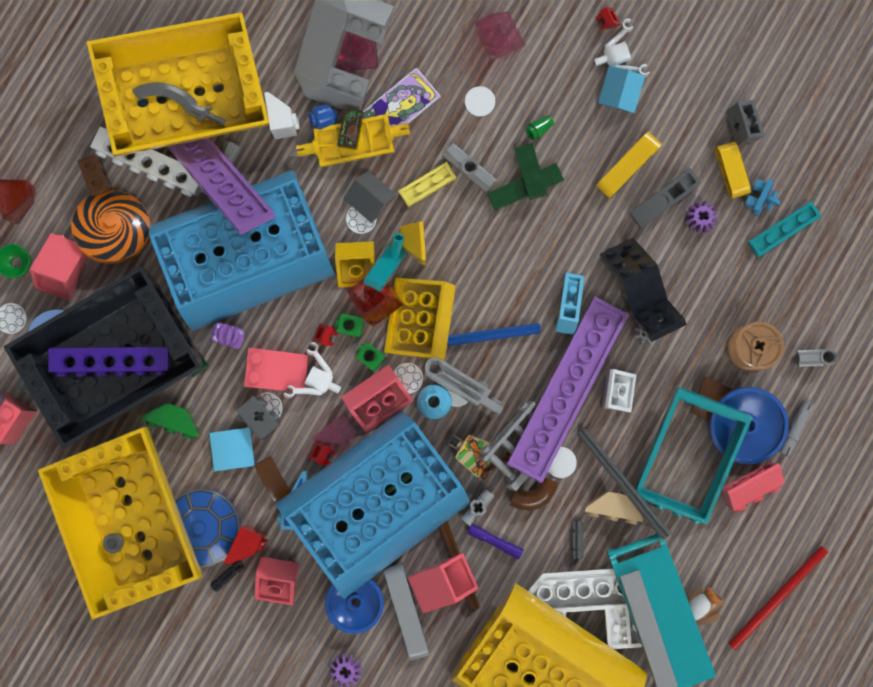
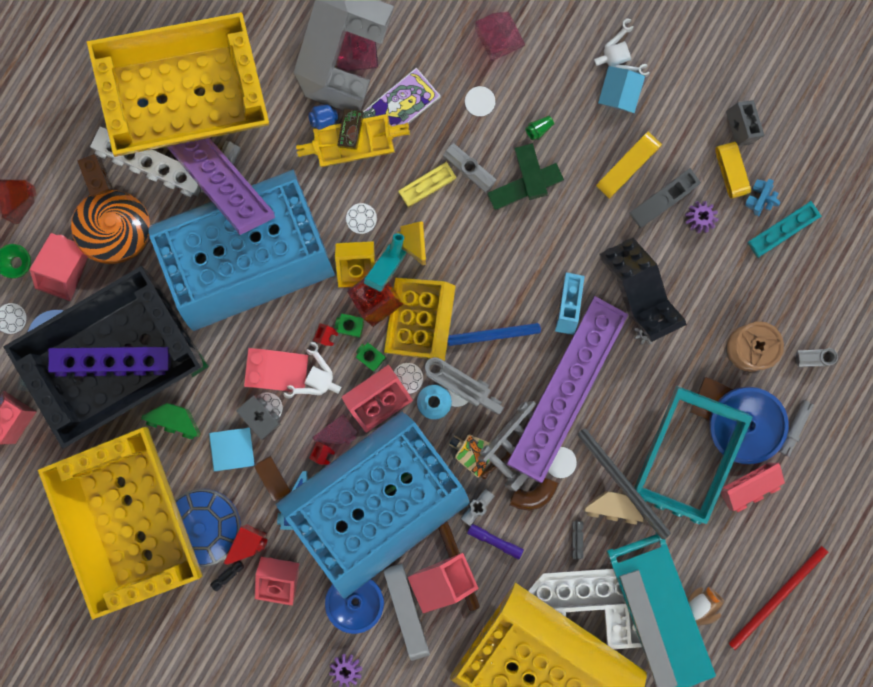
(113, 543): dark grey tile -> none
(181, 98): dark grey sword -> none
(227, 335): medium lavender gear -> none
(281, 119): white slope -> none
(369, 196): dark grey slope -> none
(610, 18): red tile -> none
(618, 390): white slope -> none

